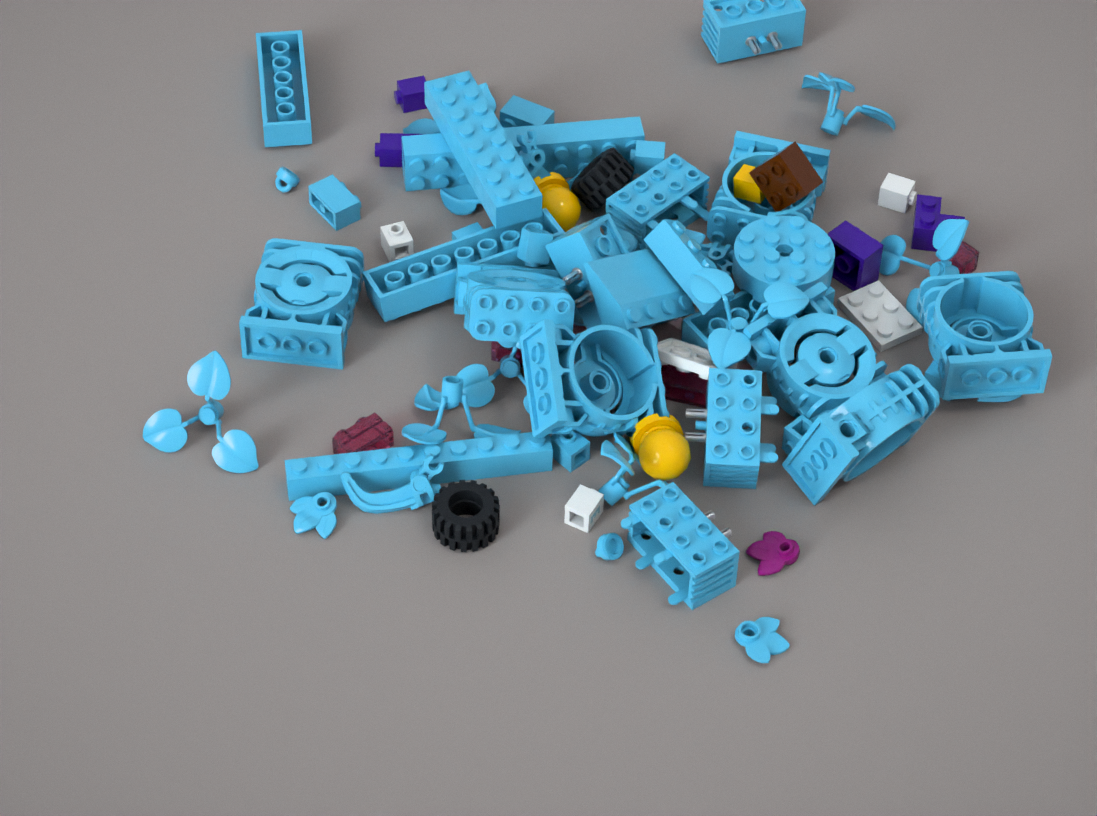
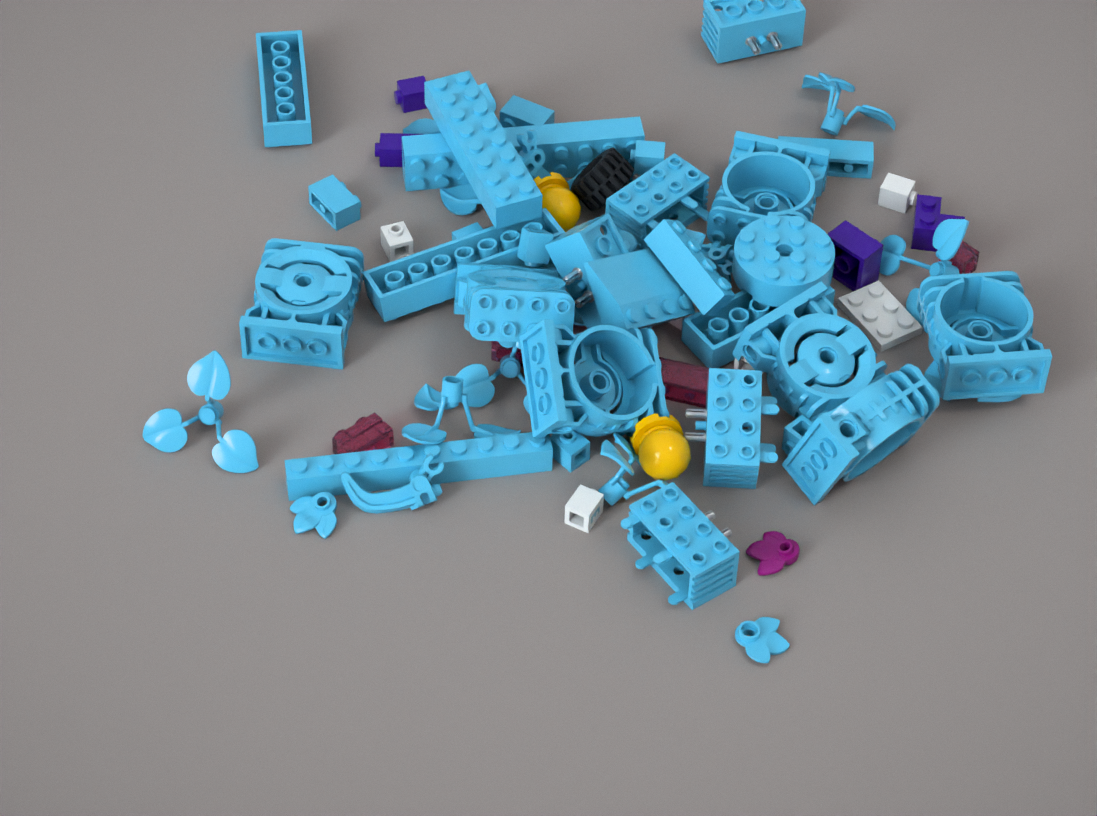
(287, 176): medium azure tile -> none
(465, 499): black tyre -> none
(609, 546): medium azure tile -> none
(686, 357): white plate -> none
(730, 344): medium azure plant -> none
(745, 186): yellow brick -> none
(786, 177): reddish brown brick -> none
(846, 156): none -> medium azure brick

